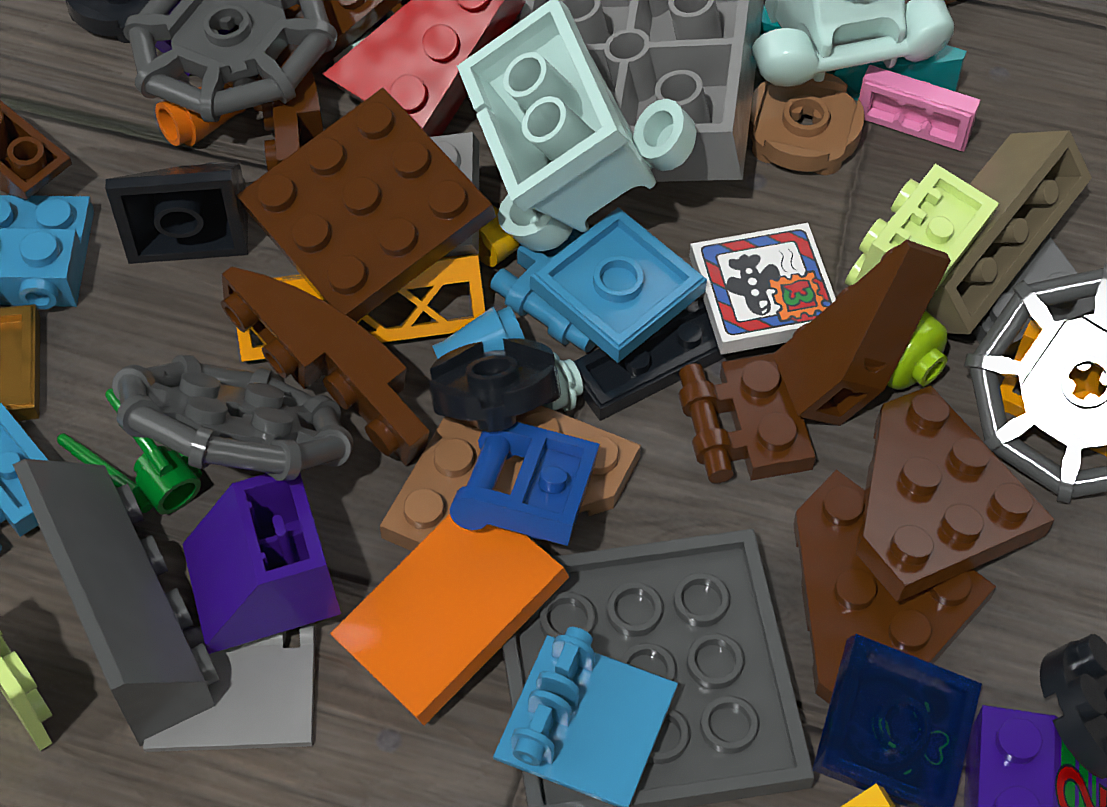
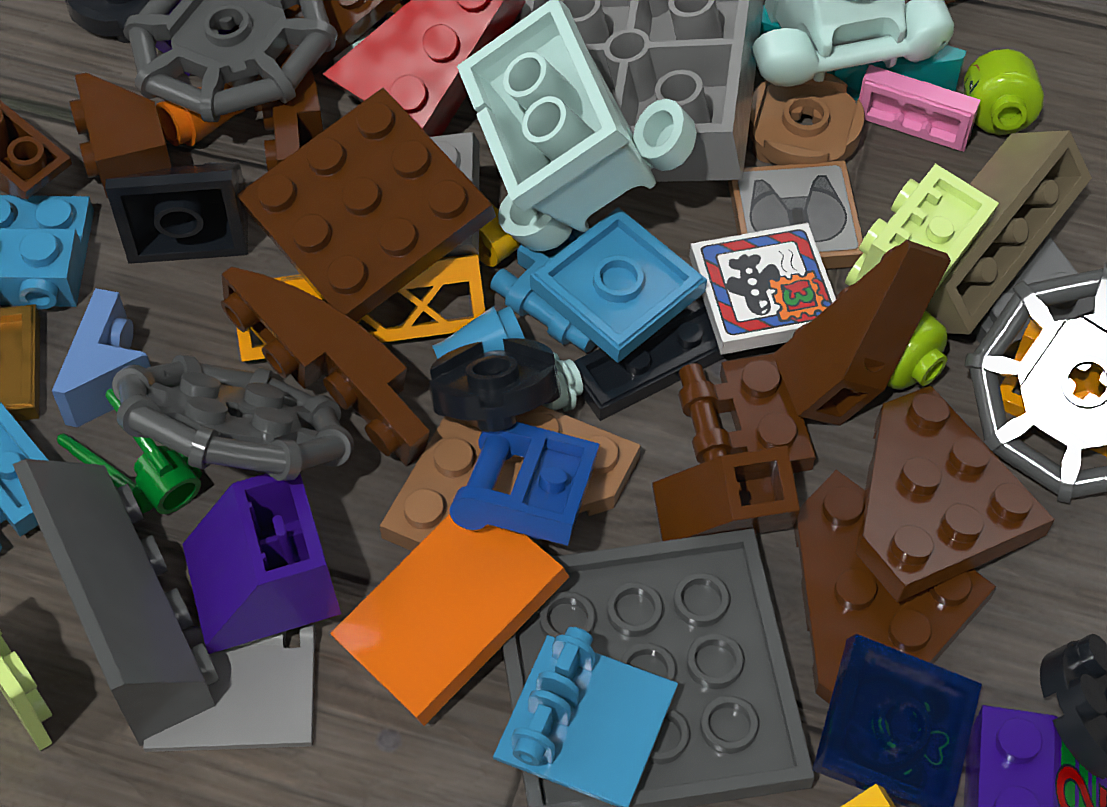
(95, 358): none -> medium blue slope
(121, 130): none -> reddish brown slope
(729, 495): none -> reddish brown slope
(798, 195): none -> tile
(1007, 90): none -> lime head

